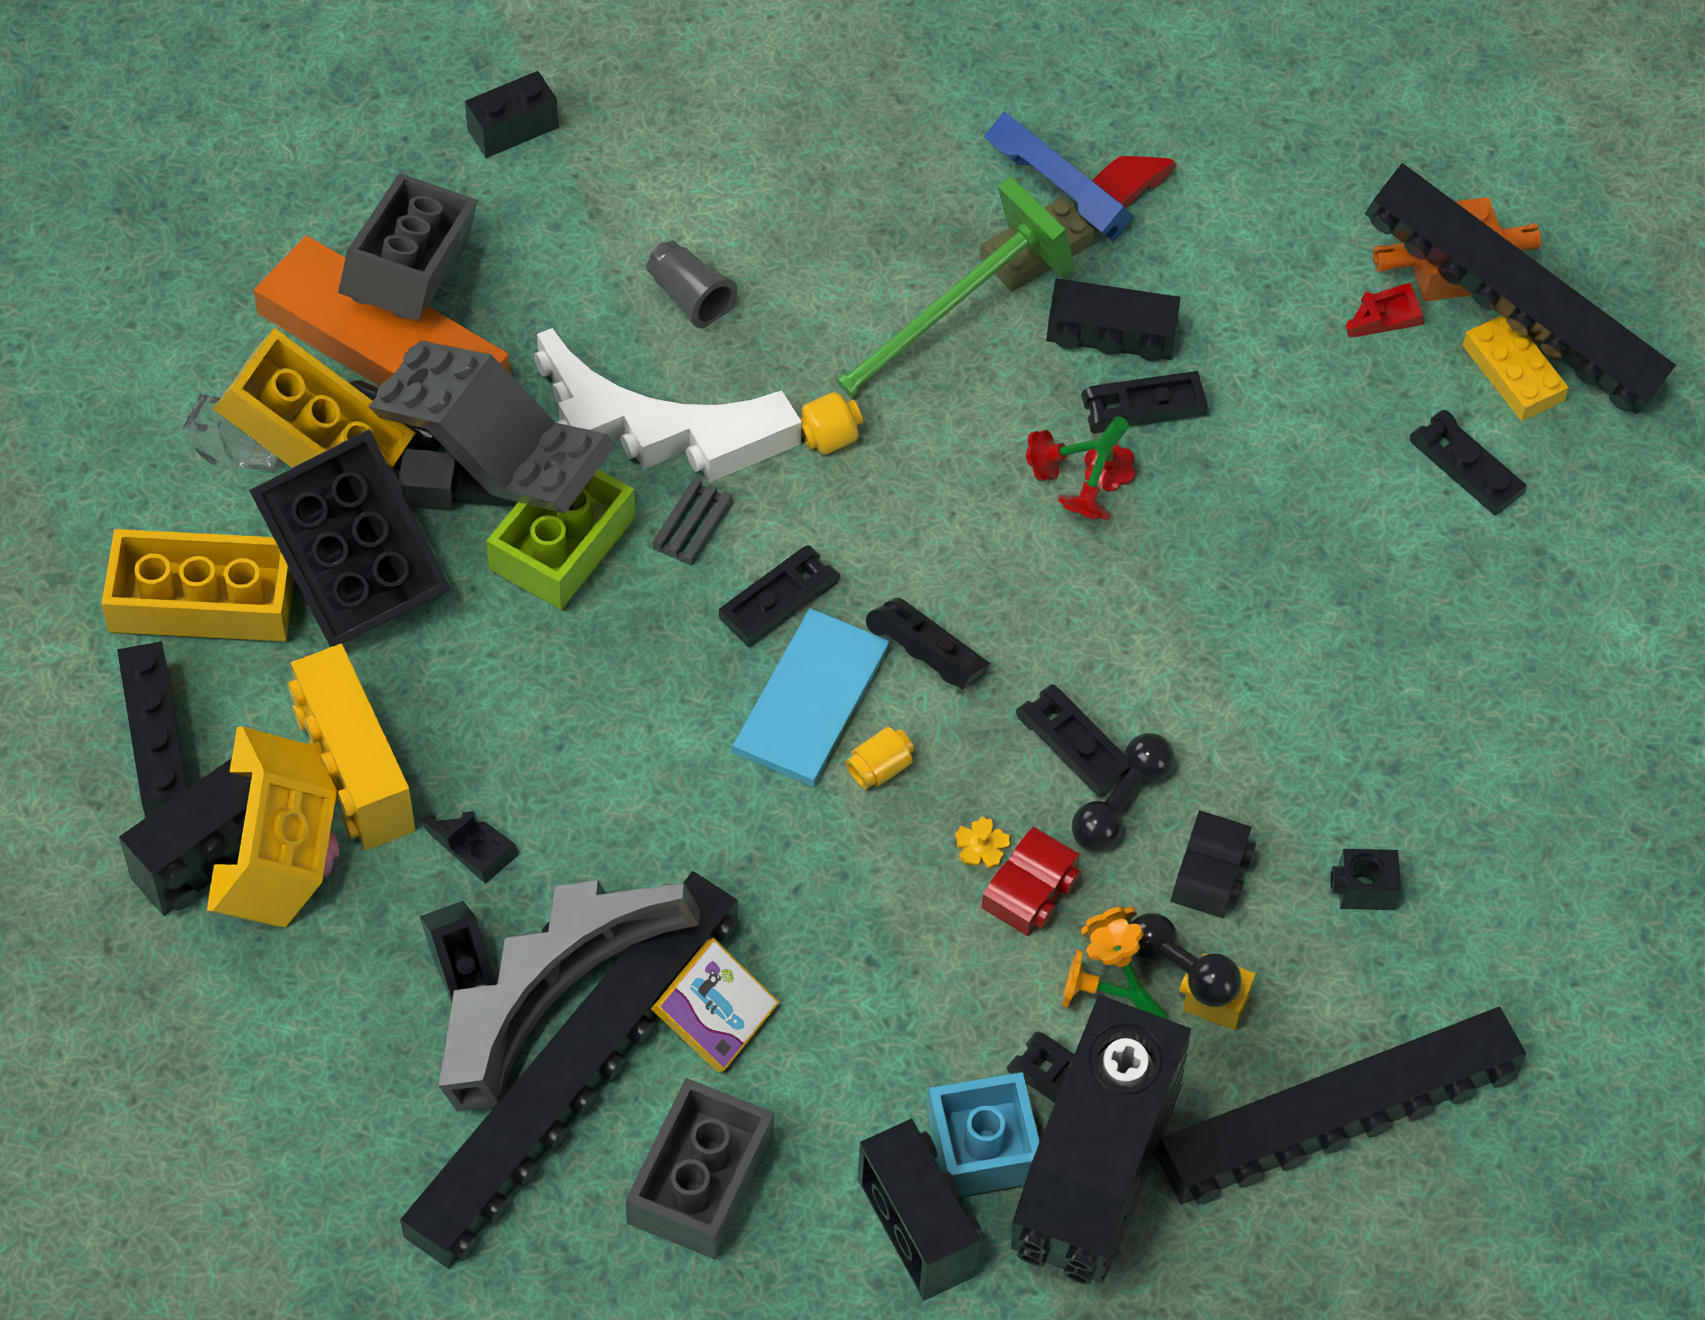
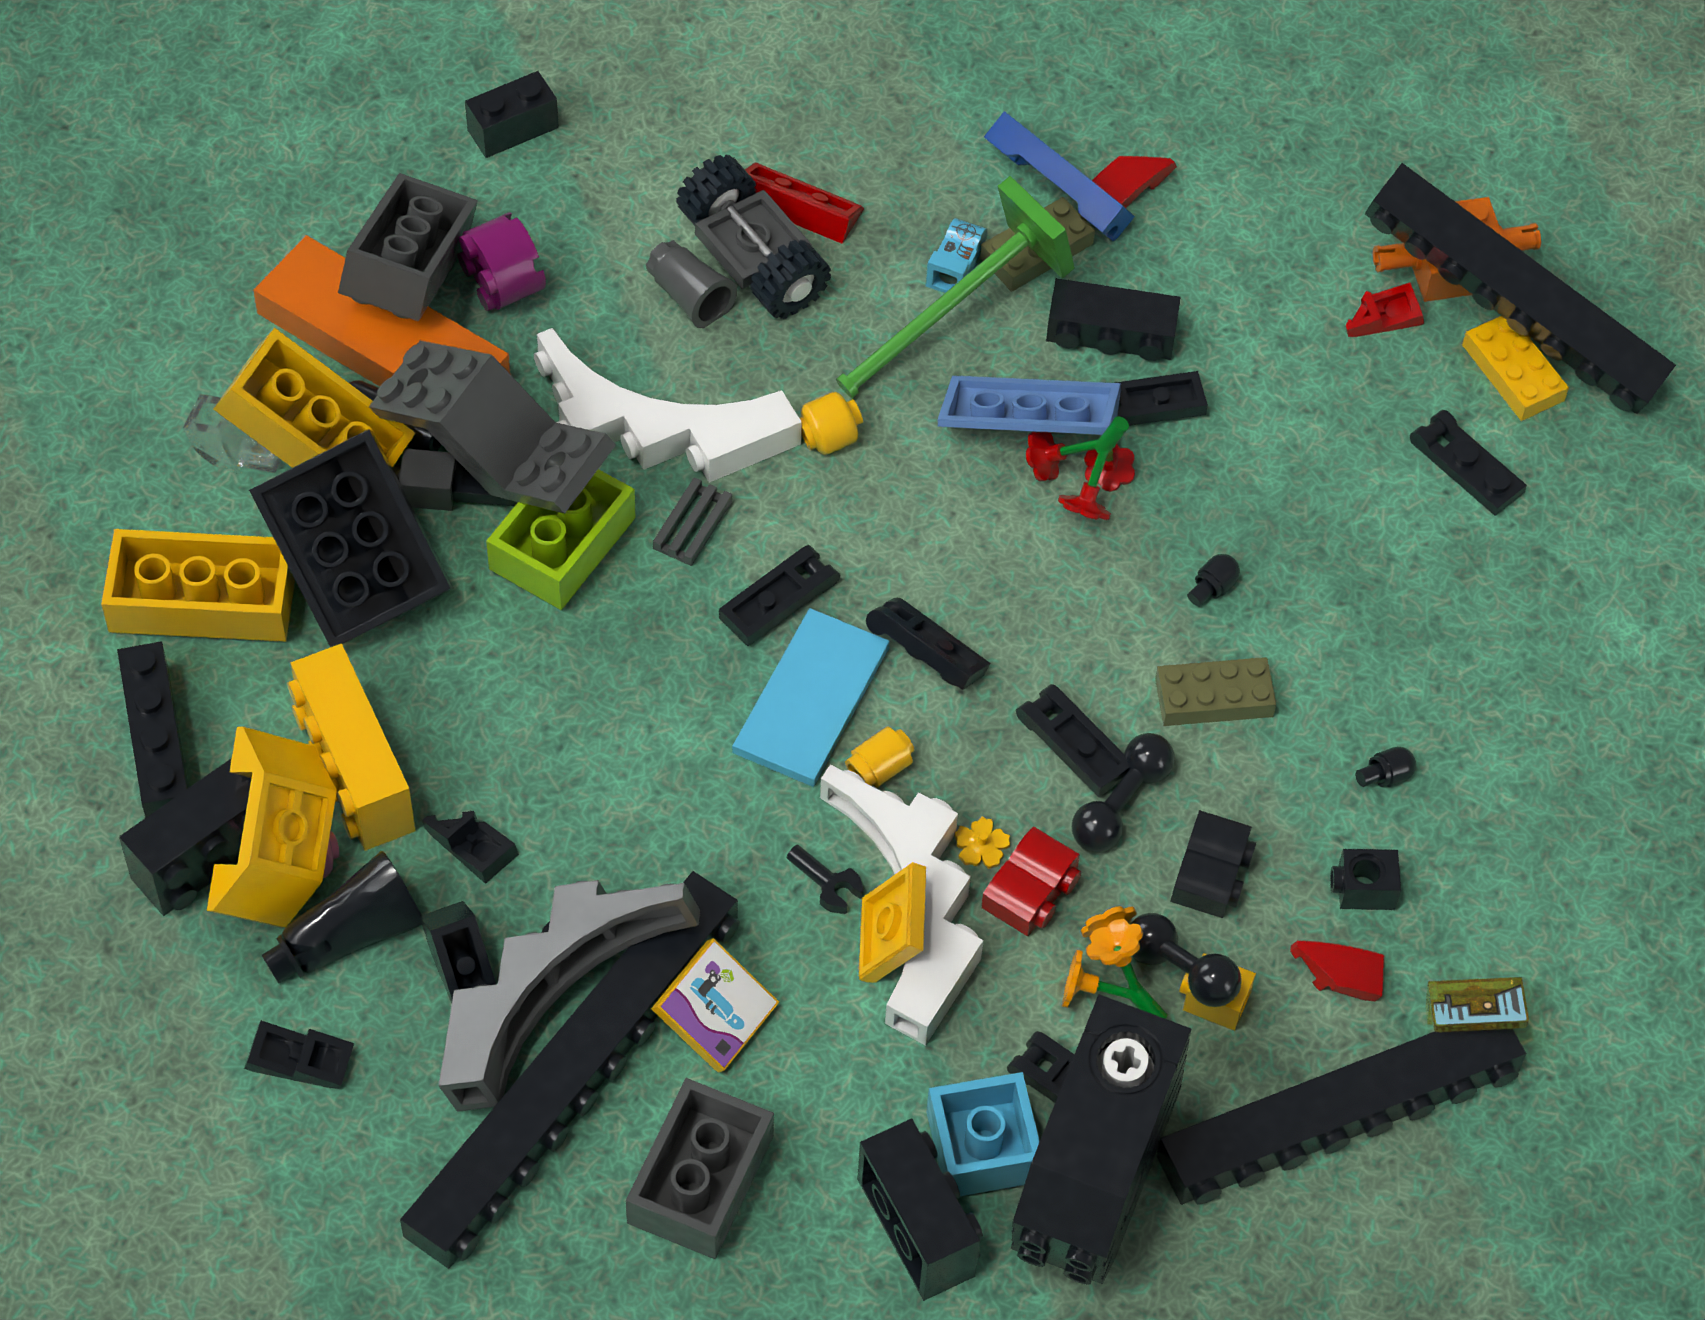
(299, 1057): none -> black slope
(358, 914): none -> black piece
(501, 261): none -> magenta brick
(752, 237): none -> plate
(807, 211): none -> red slope
(827, 880): none -> black bar
(892, 923): none -> yellow tile
(918, 836): none -> white arch
(956, 254): none -> medium azure leg
(1029, 405): none -> medium blue slope
(1214, 578): none -> black cylinder
(1215, 691): none -> olive piece
(1343, 968): none -> red slope
(1393, 765): none -> black cylinder
(1476, 1004): none -> clear yellow panel

